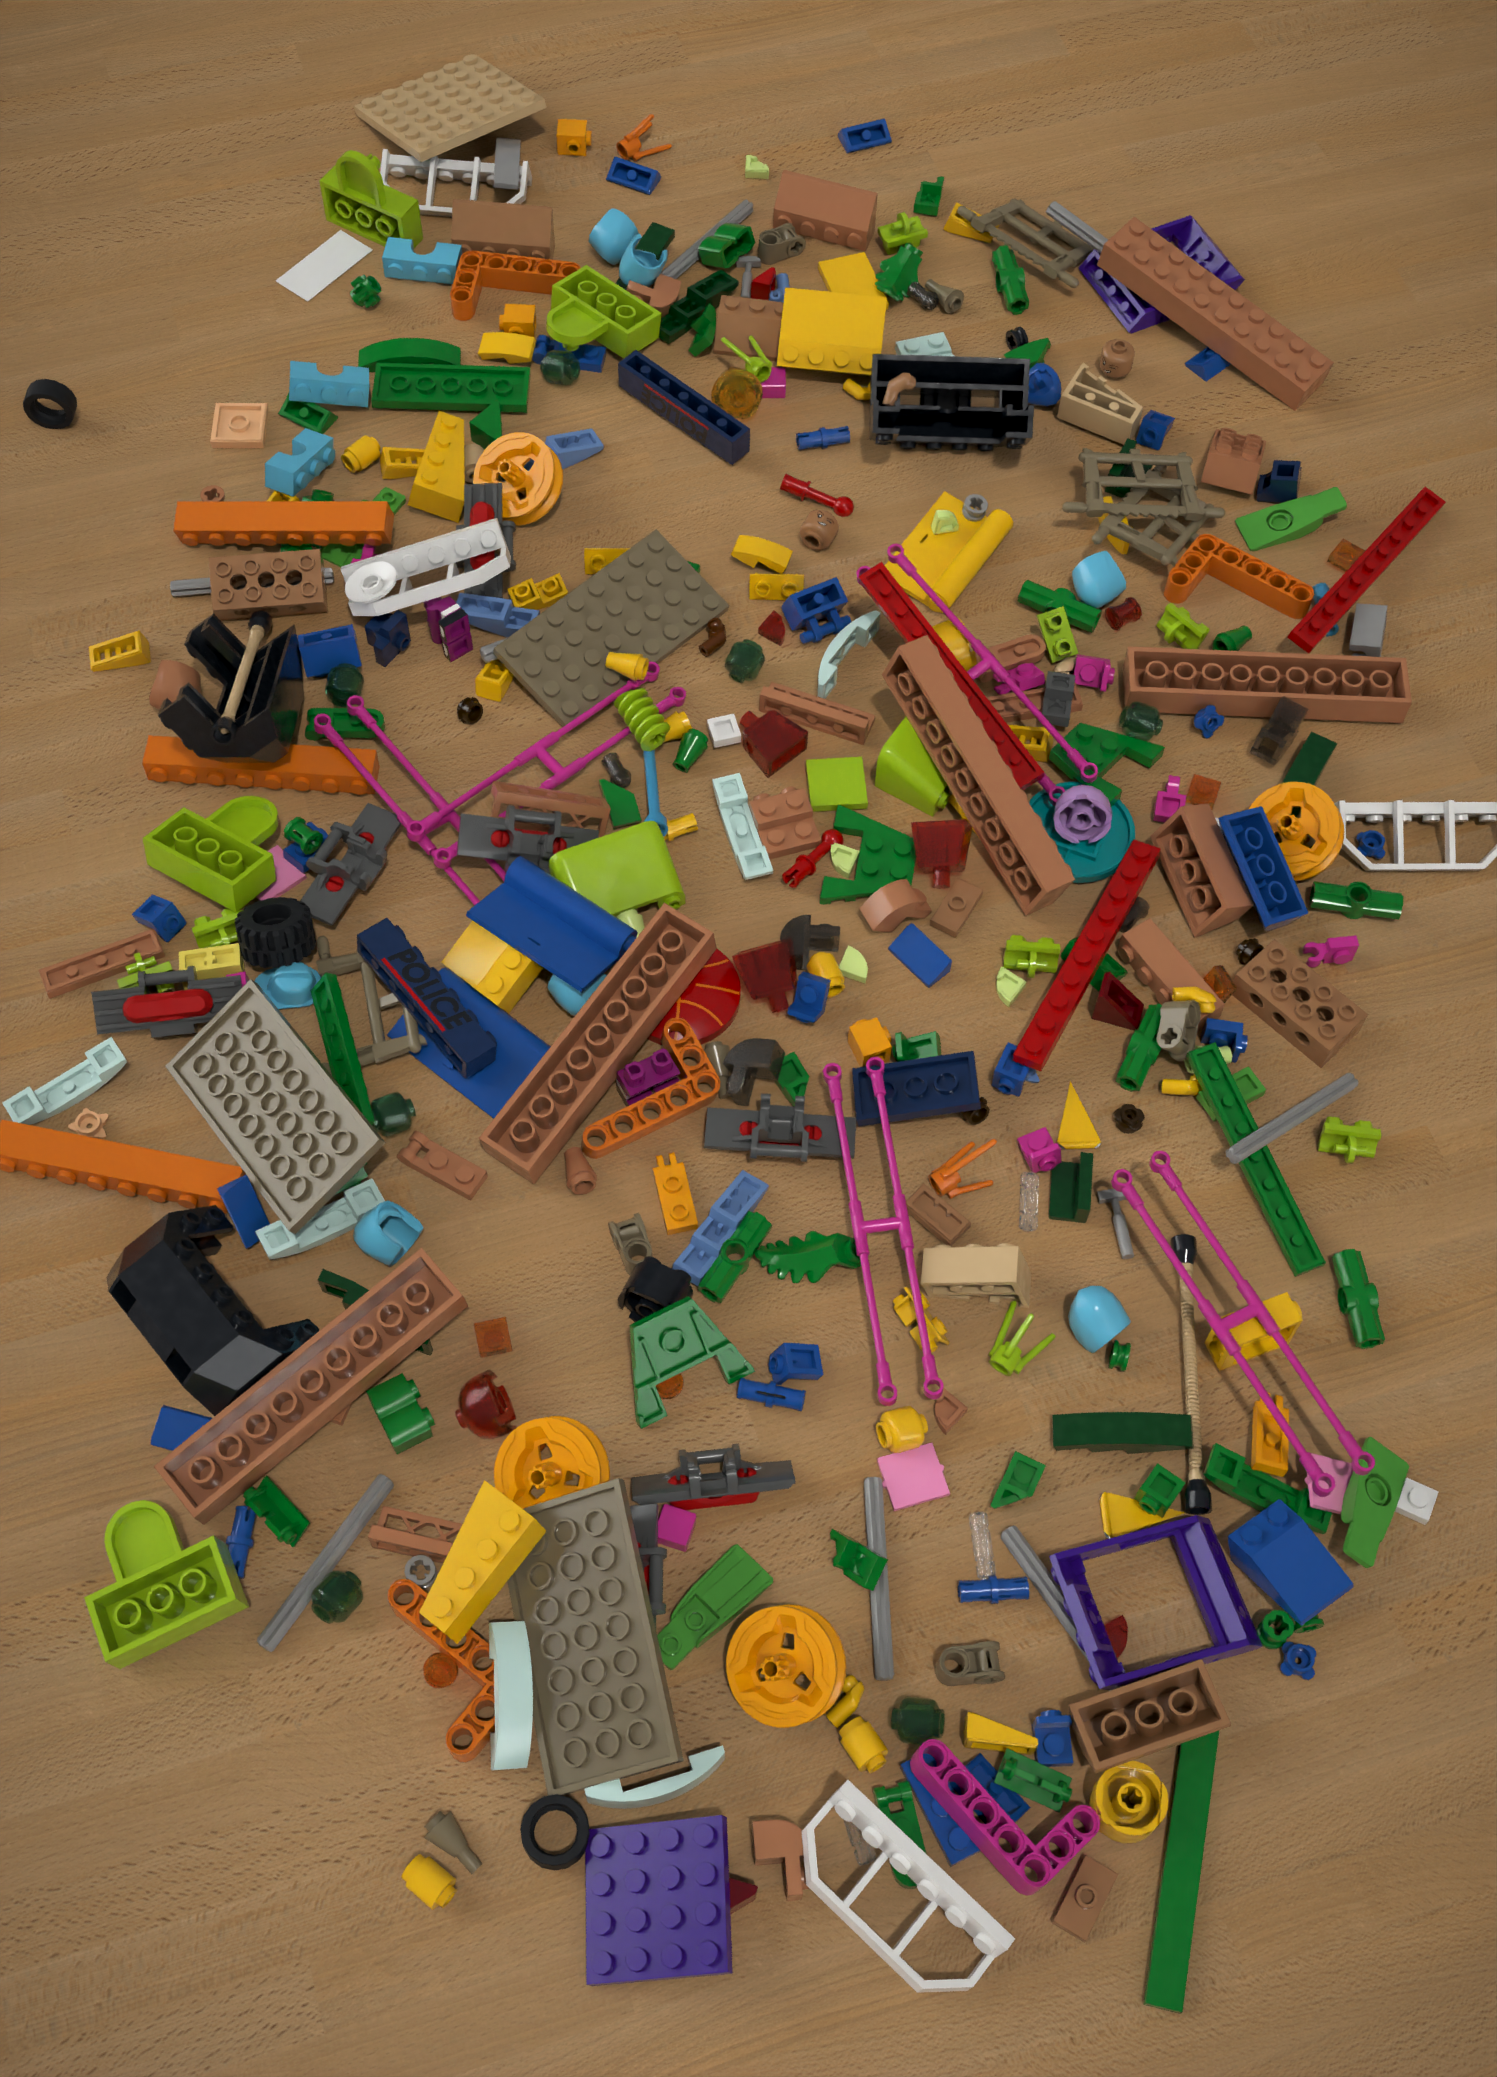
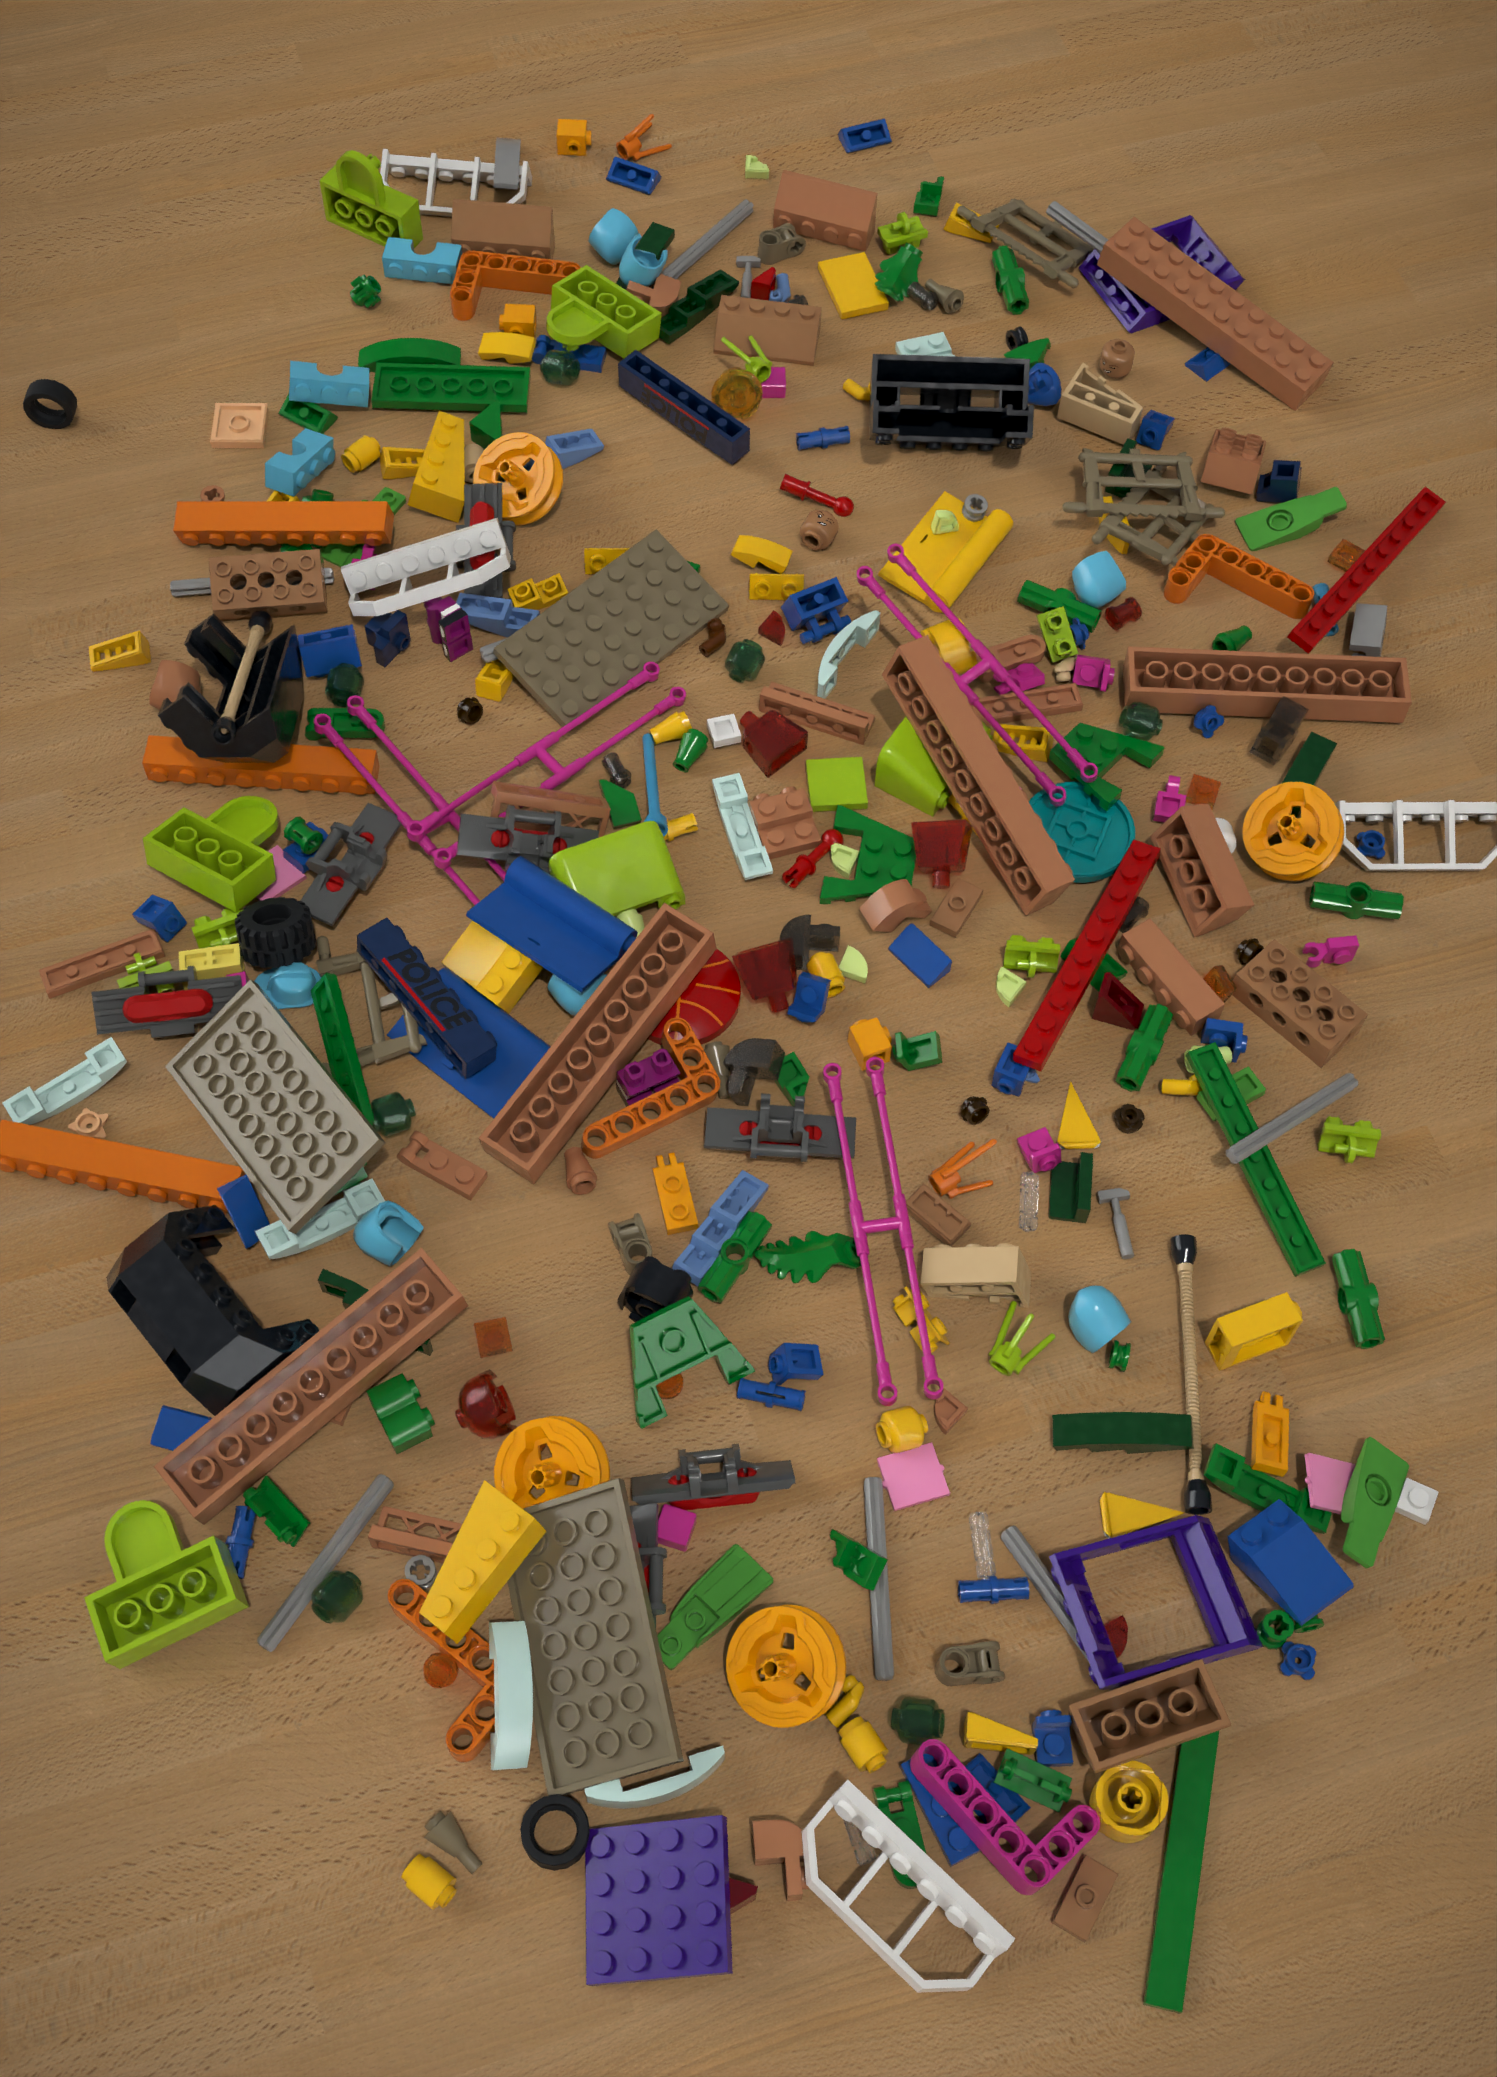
(324, 265): white sticker -> none
(370, 582): white dish -> none
(449, 107): tan plate -> none
(630, 665): yellow cone -> none
(642, 718): lime piece -> none
(705, 328): green slope -> none
(726, 245): green brick -> none
(830, 331): yellow slope -> none
(896, 385): medium nougat arm -> none
(913, 625): red plate -> none
(919, 1088): dark blue plate -> none
(1019, 1481): green slope -> none
(1058, 698): dark grey slope -> none
(1079, 632): none -> blue plate
(1082, 814): lavender cylinder -> none
(1159, 1491): green bracket -> none
(1178, 1027): dark tan piece -> none
(1181, 628): lime hips -> none
(1205, 999): yellow arm -> none
(1254, 1309): dark pink bar -> none
(1263, 867): blue slope -> none

